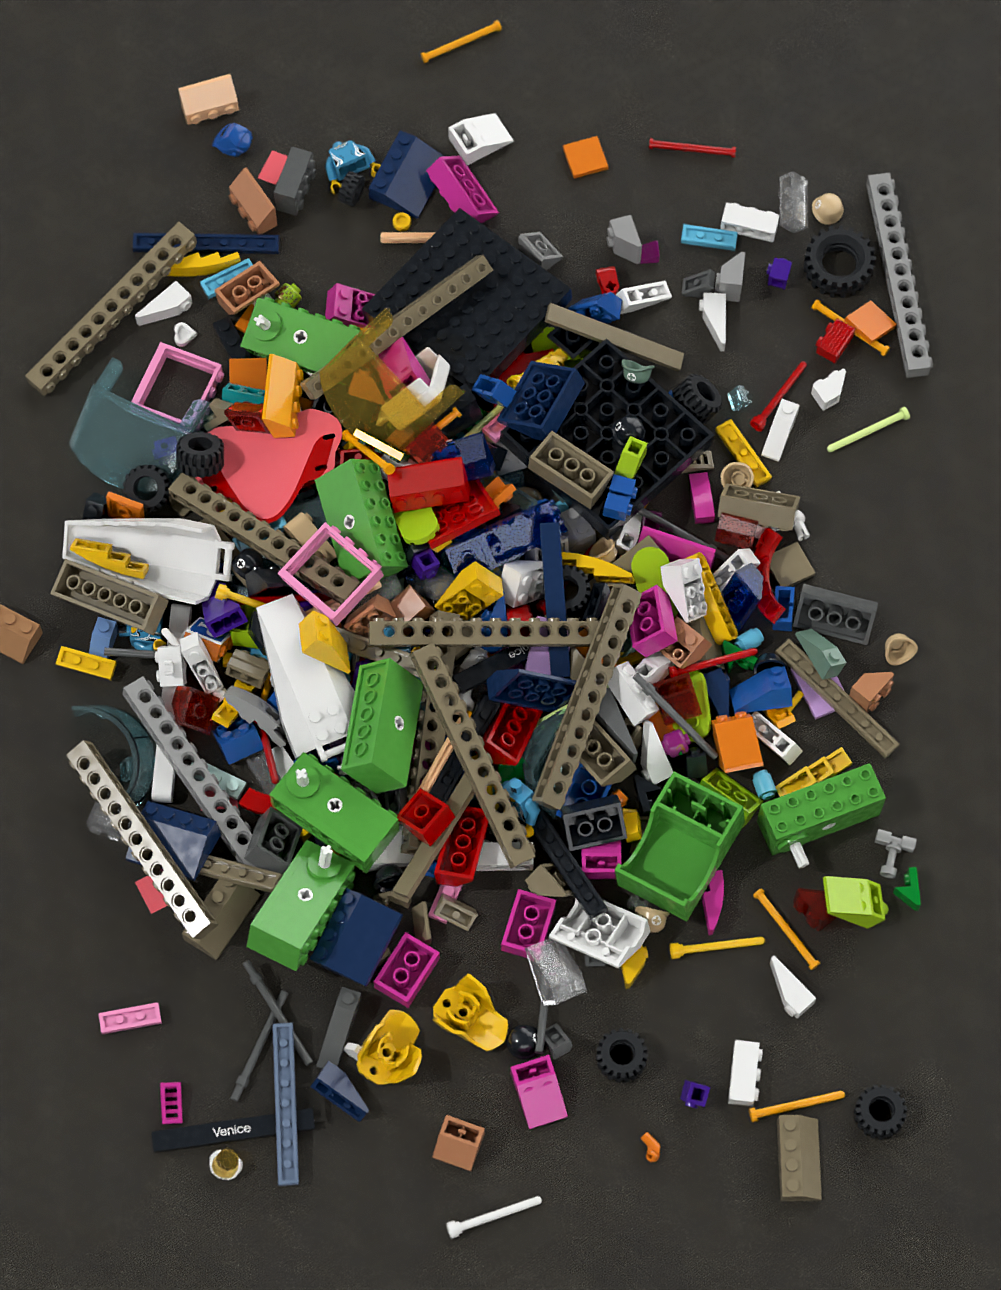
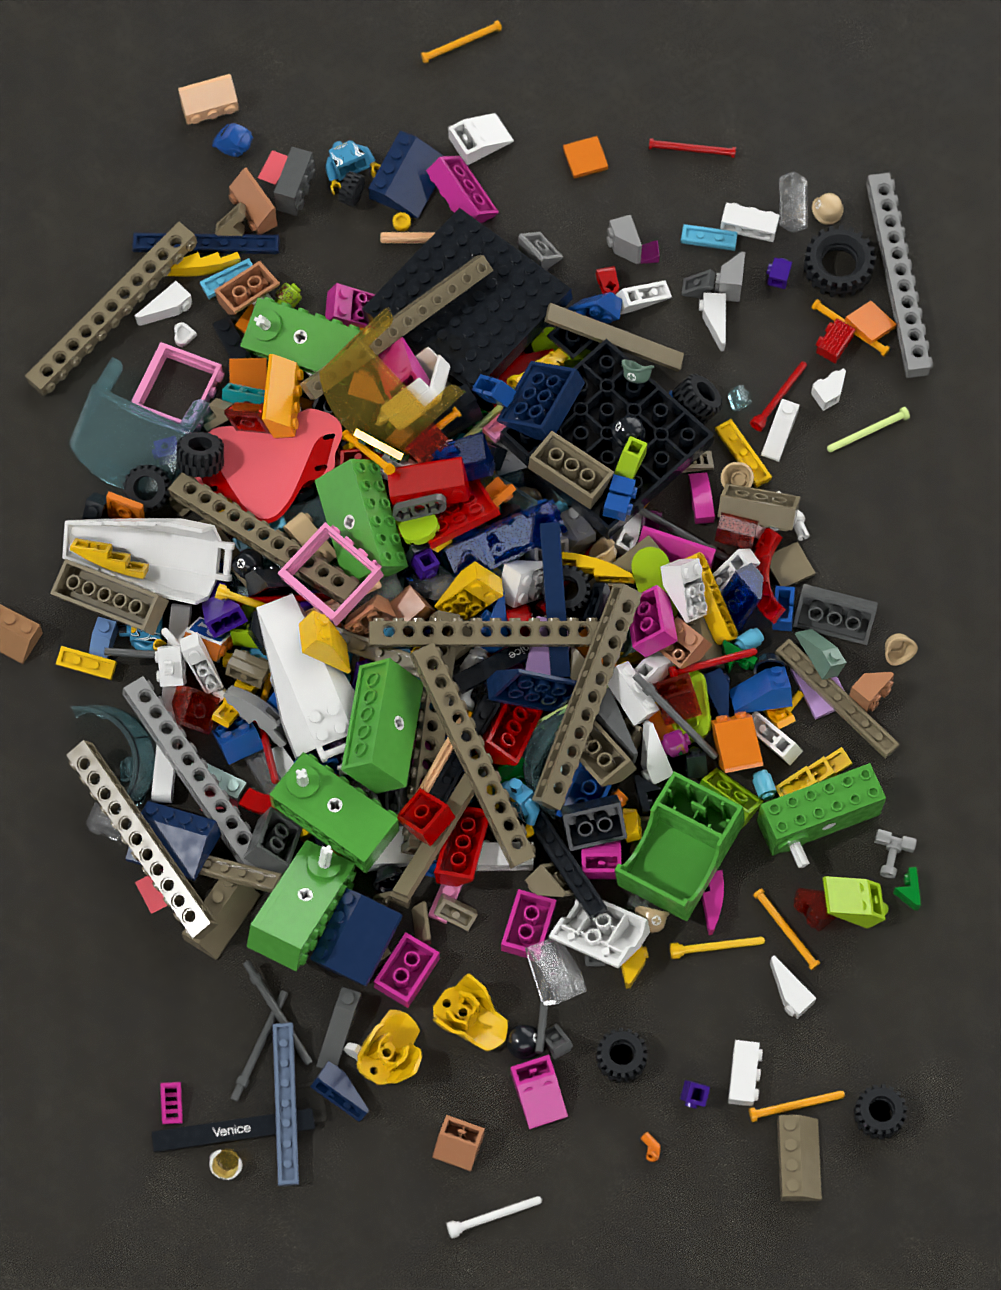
(130, 1018): bright pink plate -> none
(231, 223): none -> dark tan slope
(426, 501): none -> dark grey beam

